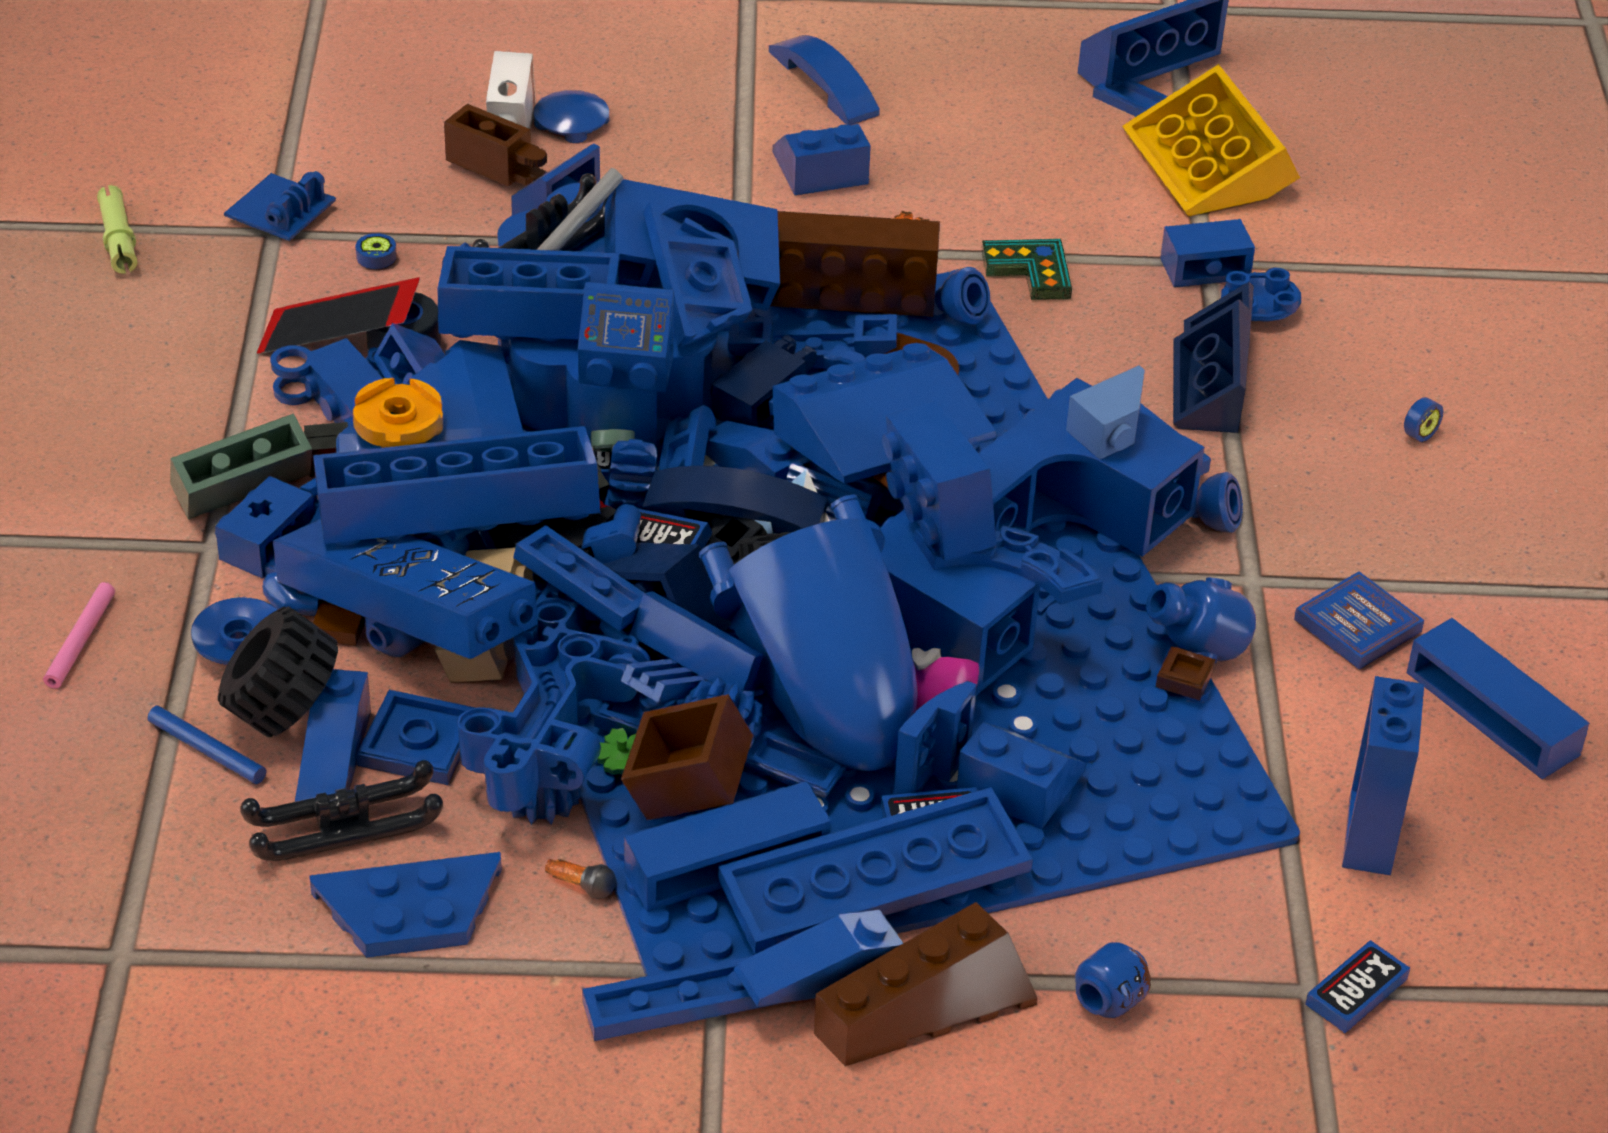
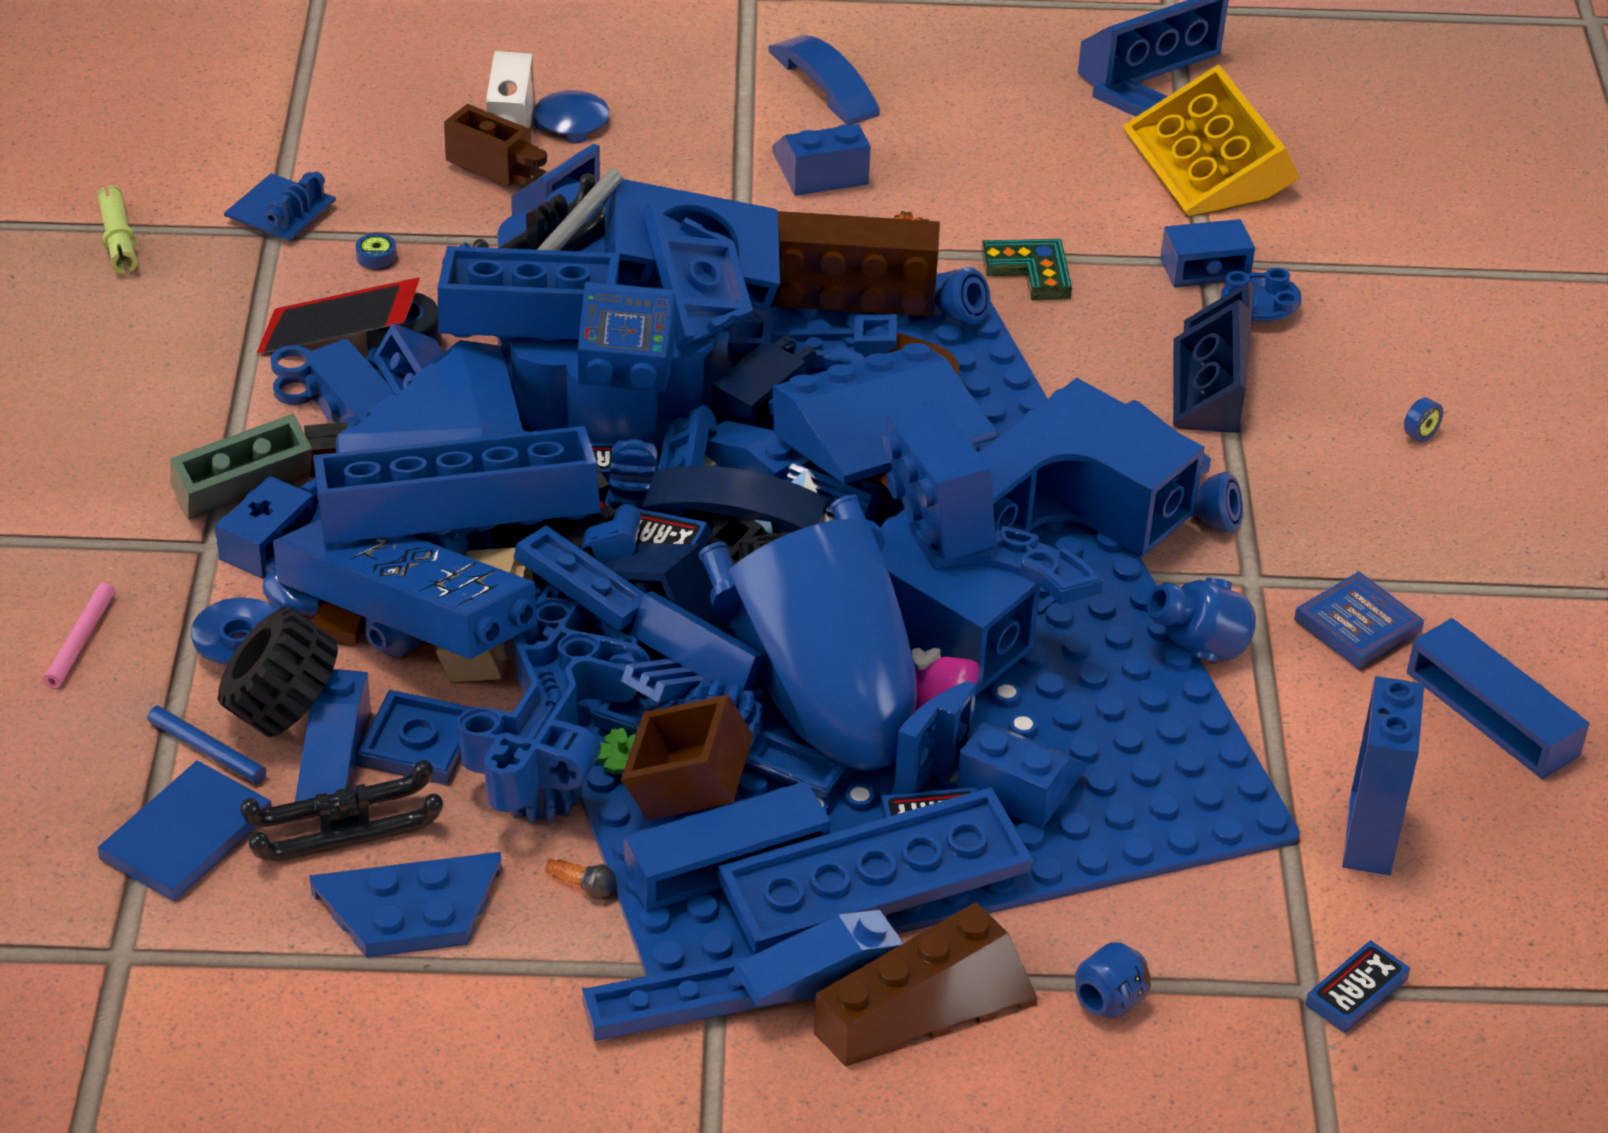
(181, 831): none -> blue tile
(416, 411): light orange plate -> none
(605, 439): sand green tile -> none
(1107, 413): medium blue slope -> none
(1185, 673): reddish brown tile -> none

